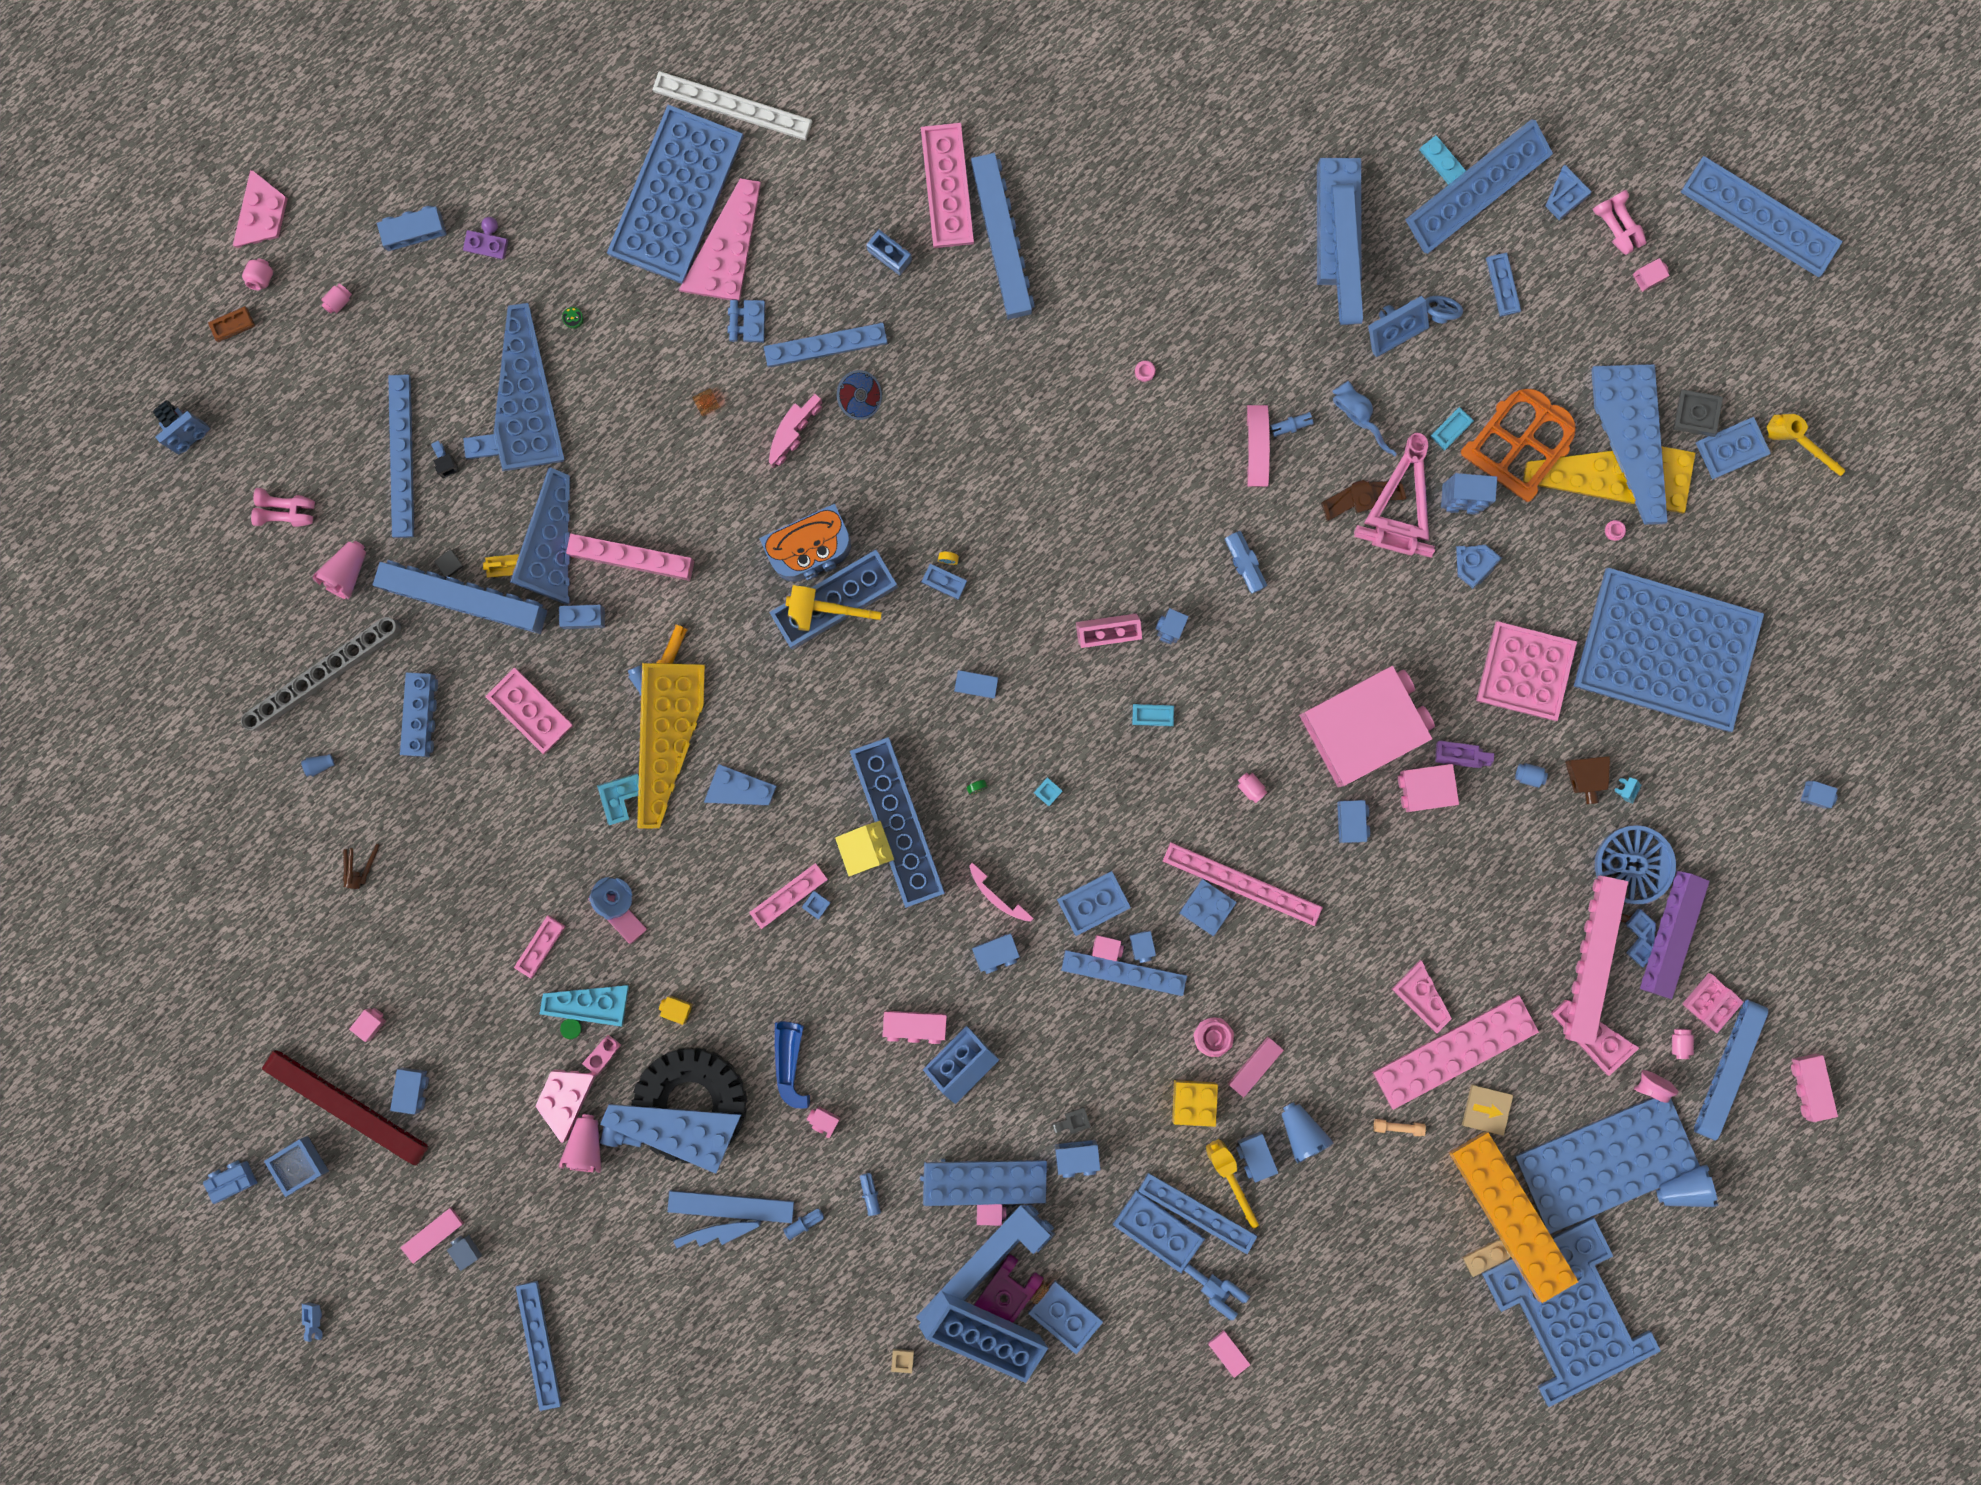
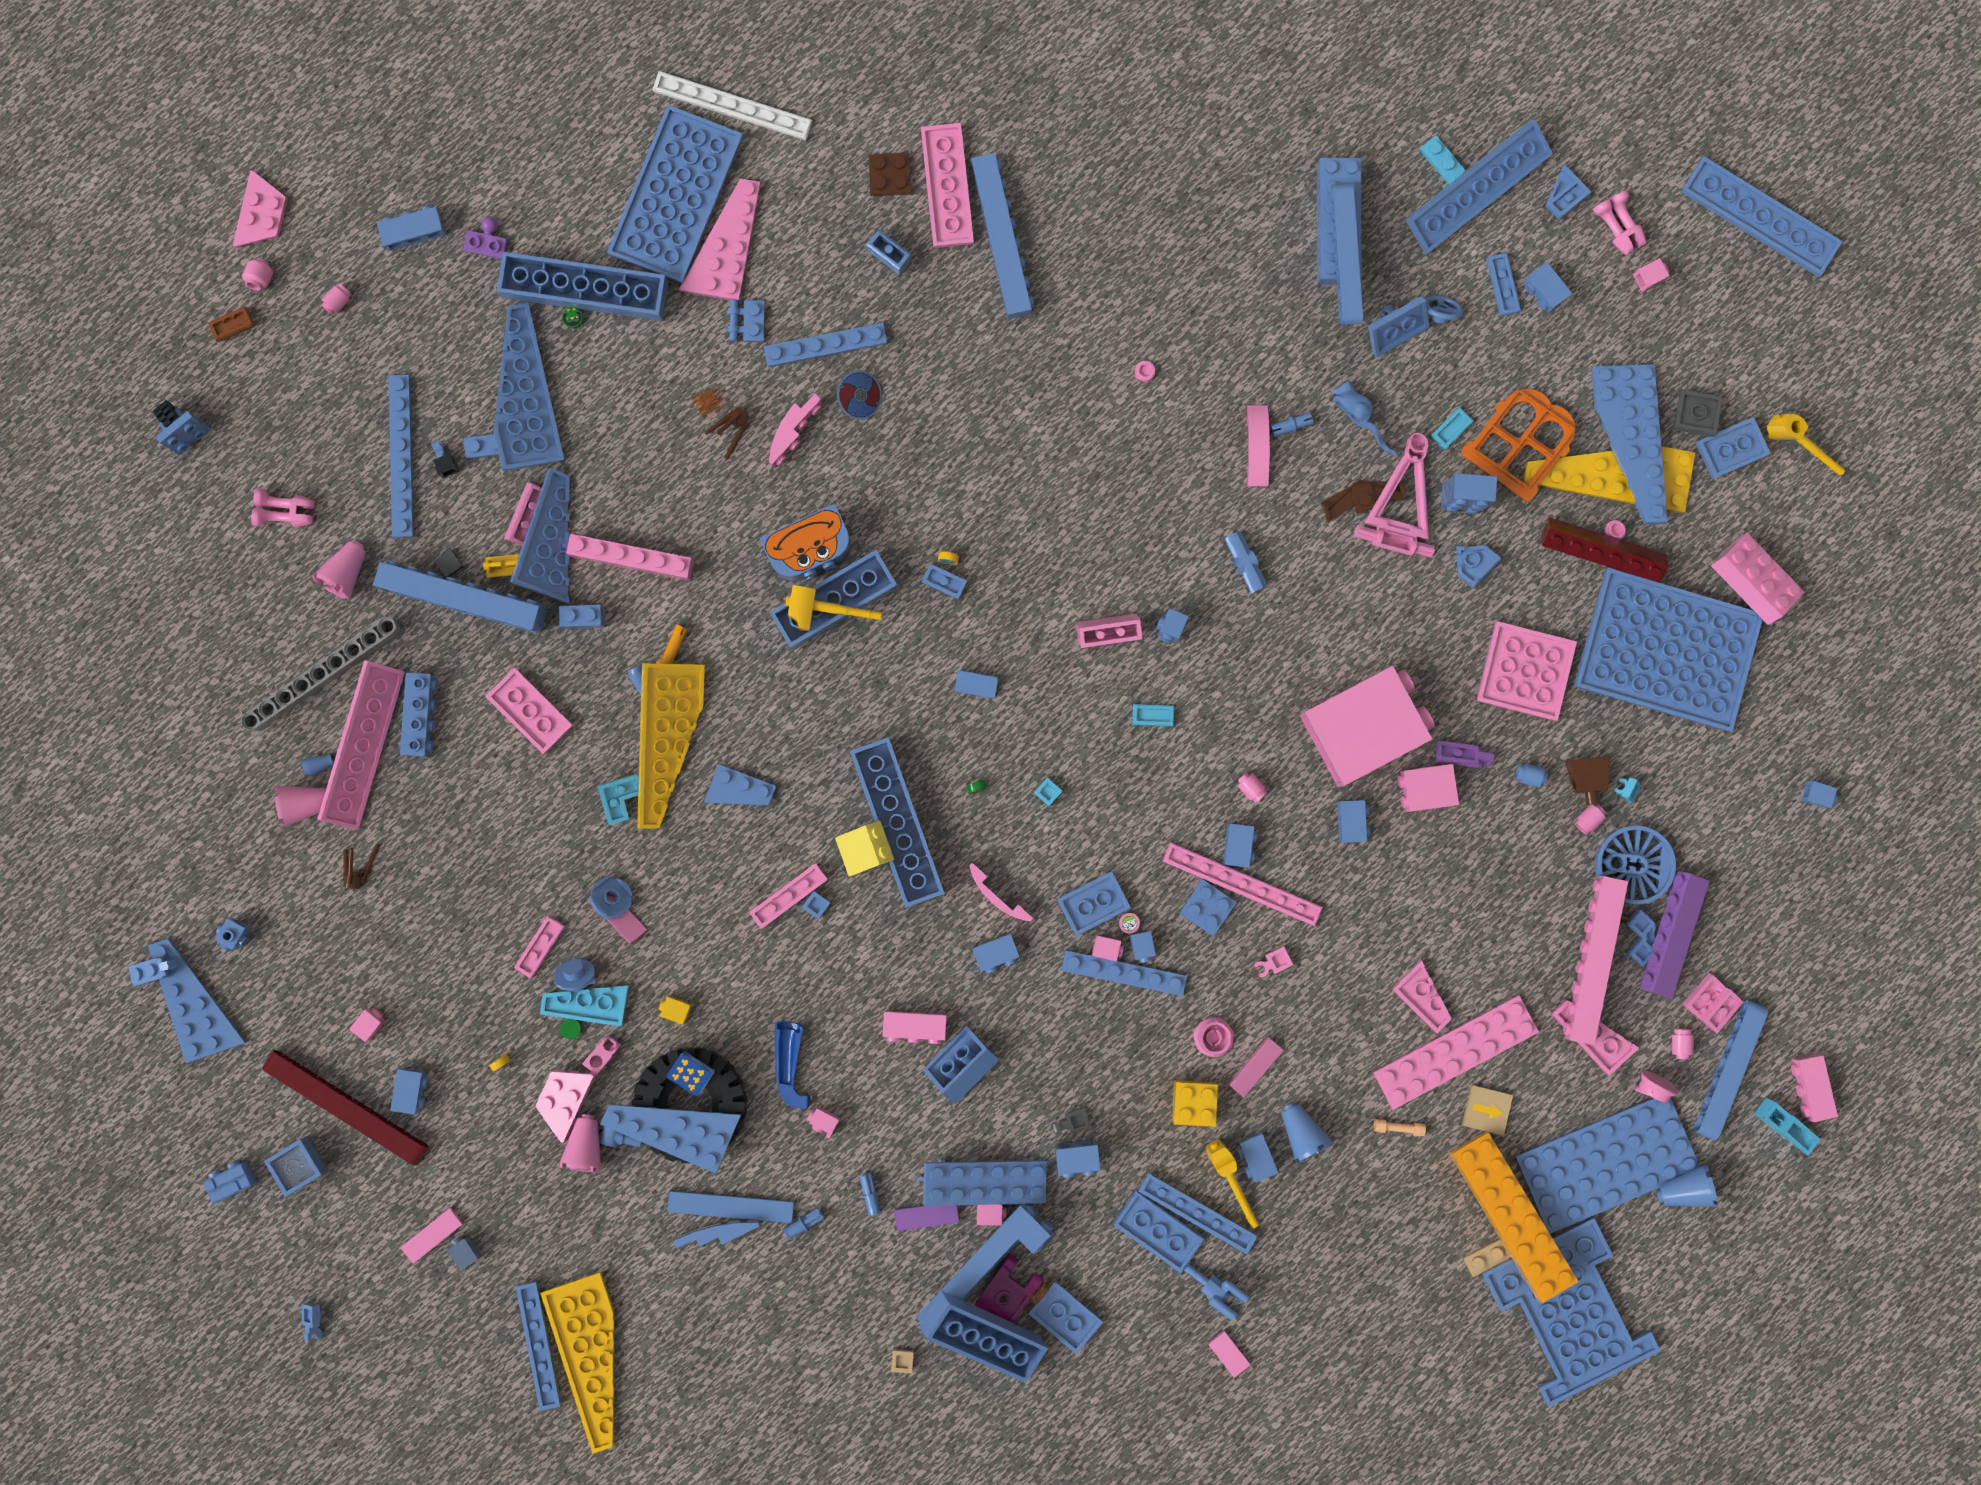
(151, 970): none -> medium blue hinge
(195, 1013): none -> medium blue wing
(232, 934): none -> medium blue brick
(297, 803): none -> bright pink cone
(361, 745): none -> bright pink plate
(499, 1062): none -> yellow tile
(523, 514): none -> bright pink slope
(574, 975): none -> medium blue piece
(582, 286): none -> medium blue brick
(584, 1334): none -> yellow wing
(690, 1073): none -> blue piece
(736, 418): none -> reddish brown plant
(889, 174): none -> reddish brown plate
(925, 1216): none -> medium lavender tile
(1129, 923): none -> tile
(1239, 845): none -> medium blue brick
(1276, 960): none -> bright pink plate
(1547, 287): none -> medium blue brick
(1590, 818): none -> bright pink brick
(1604, 550): none -> dark red brick
(1757, 578): none -> bright pink brick
(1787, 1126): none -> medium azure slope

